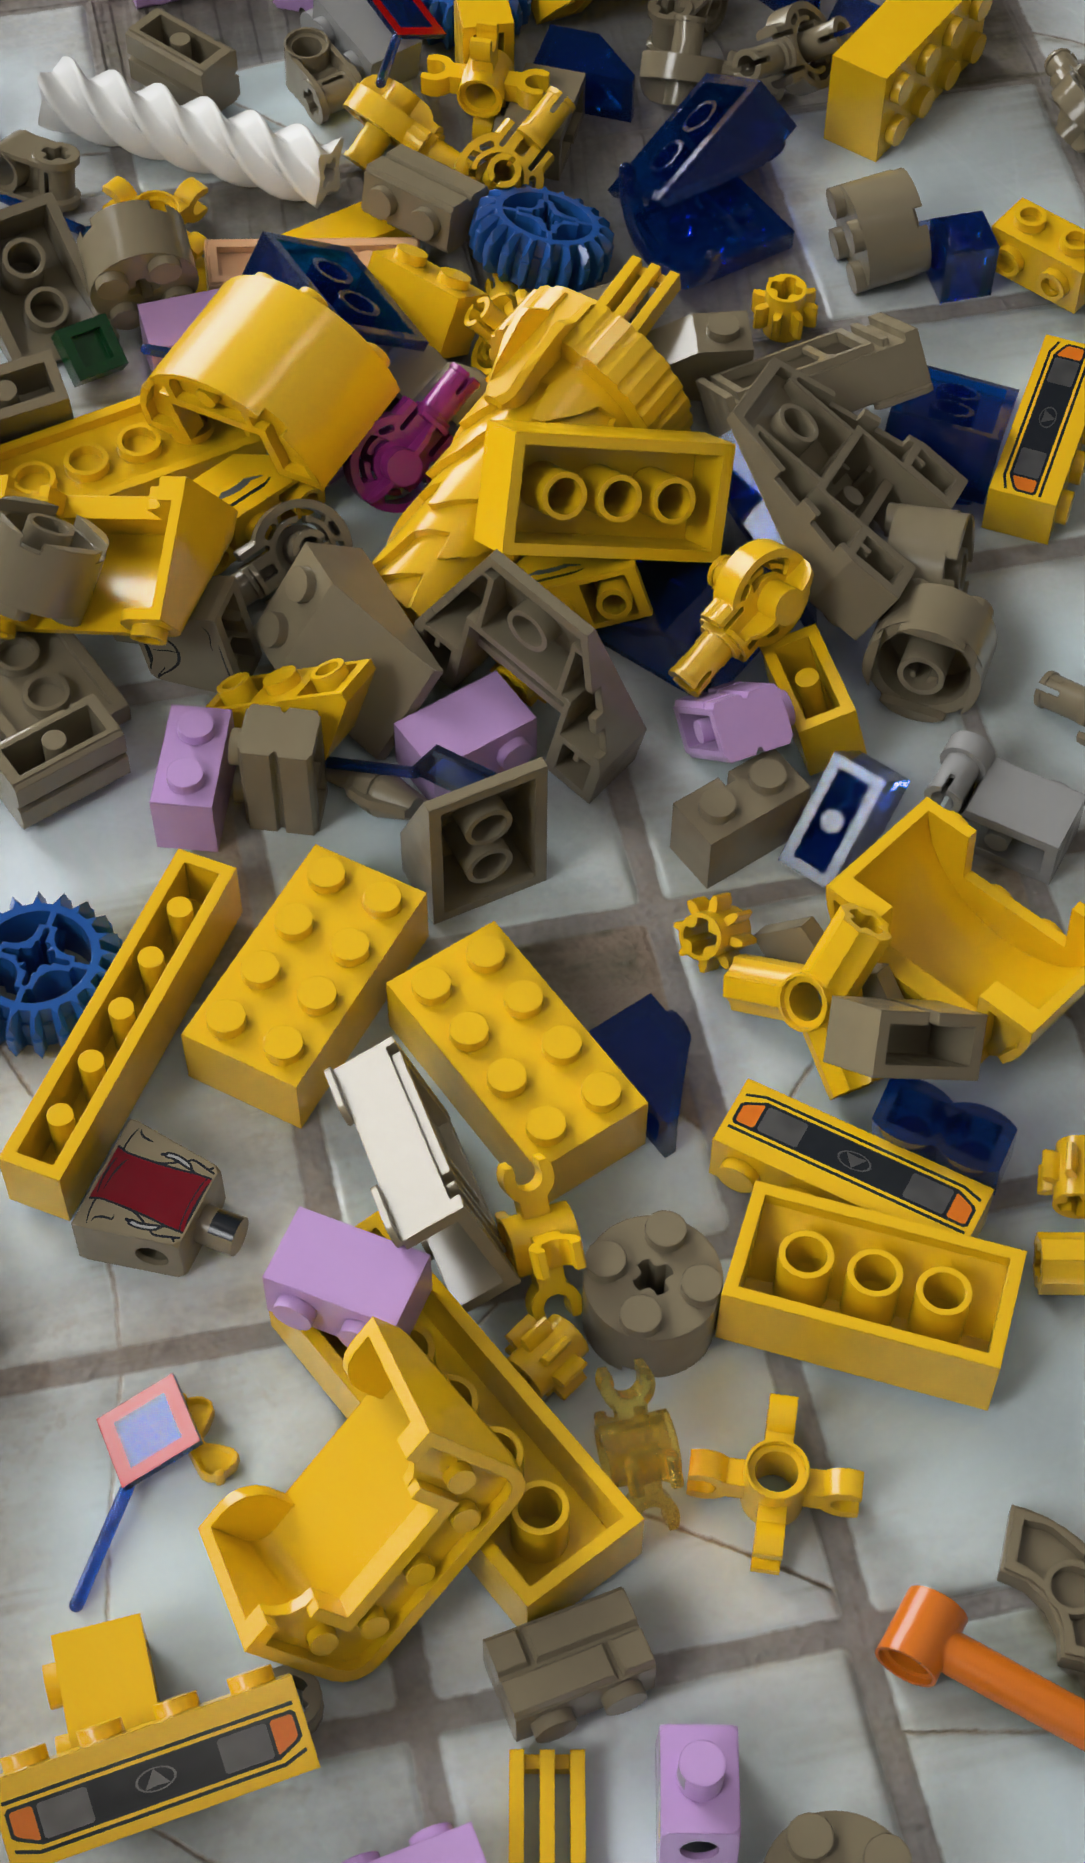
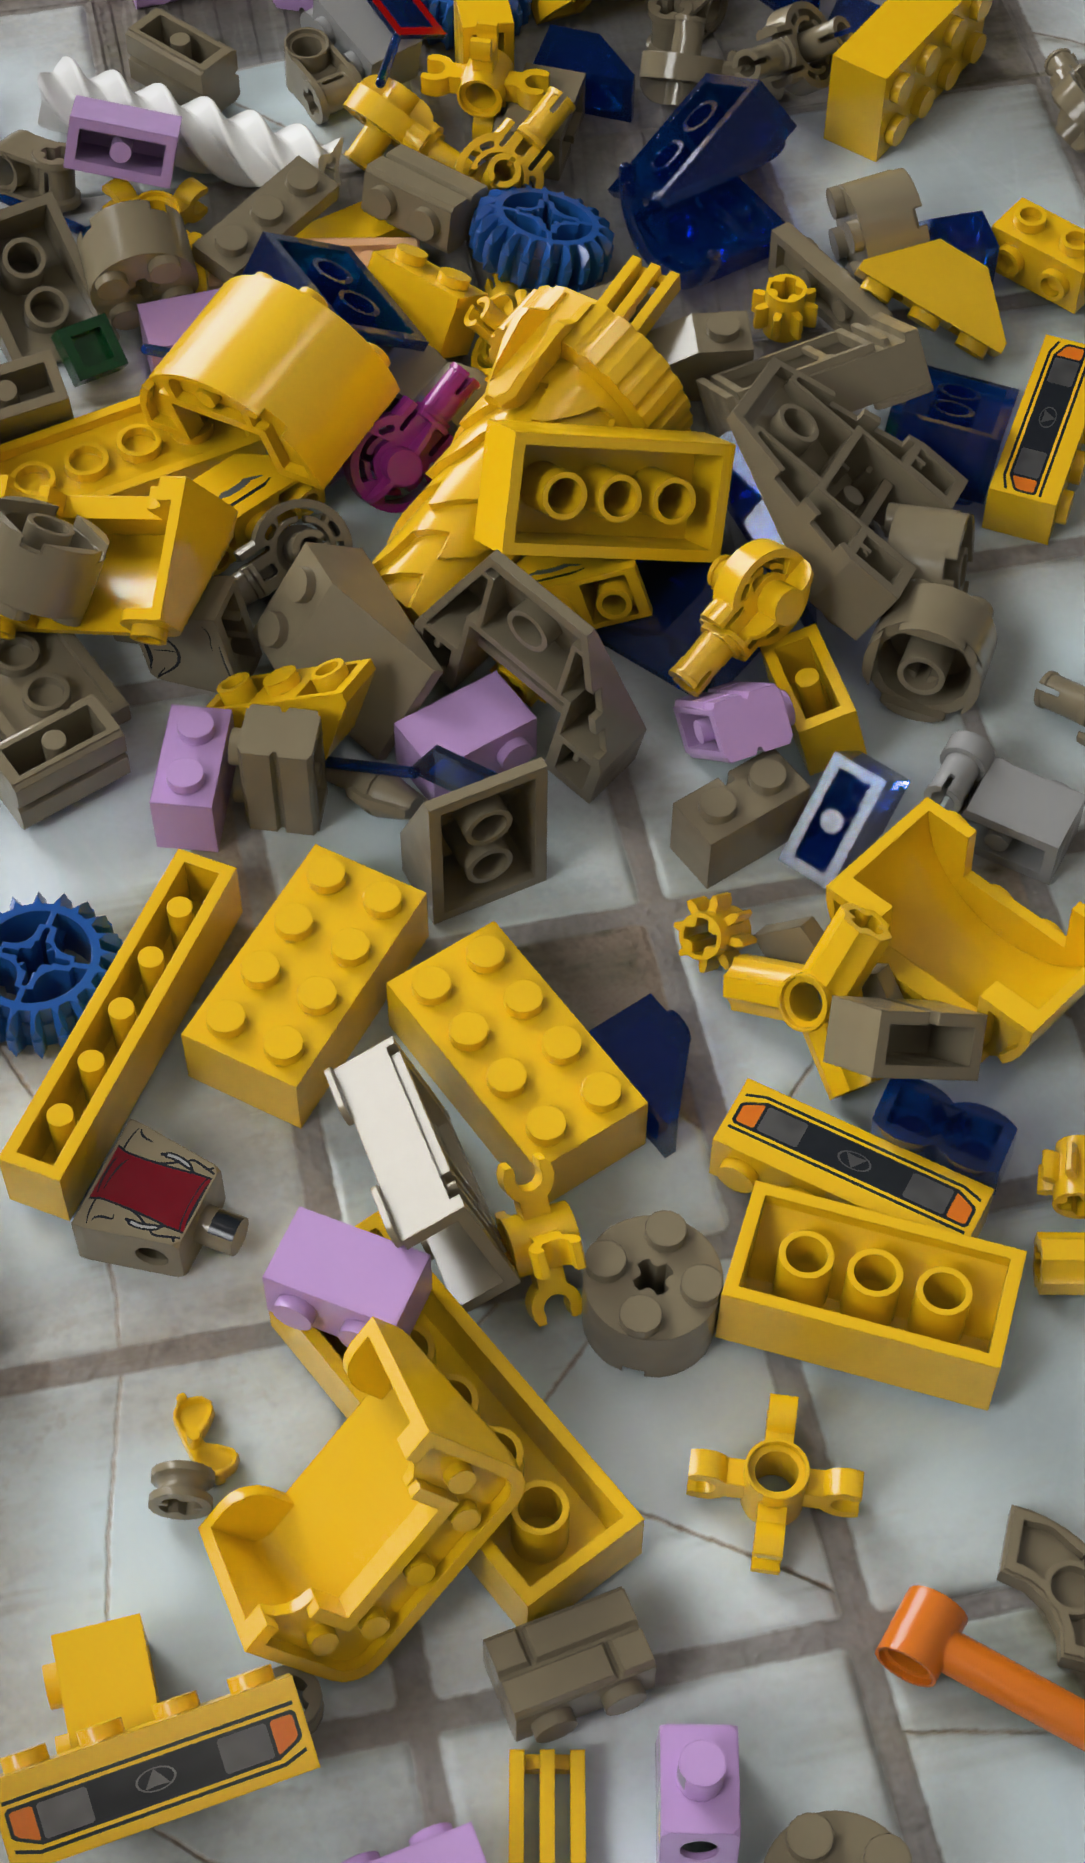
(122, 141): none -> lavender brick
(141, 1441): piece -> none
(181, 1490): none -> dark tan bush
(278, 207): none -> dark tan plate
(548, 1354): yellow gear -> none
(638, 1445): clear yellow pin -> none
(837, 292): none -> dark tan plate
(942, 290): none -> yellow slope

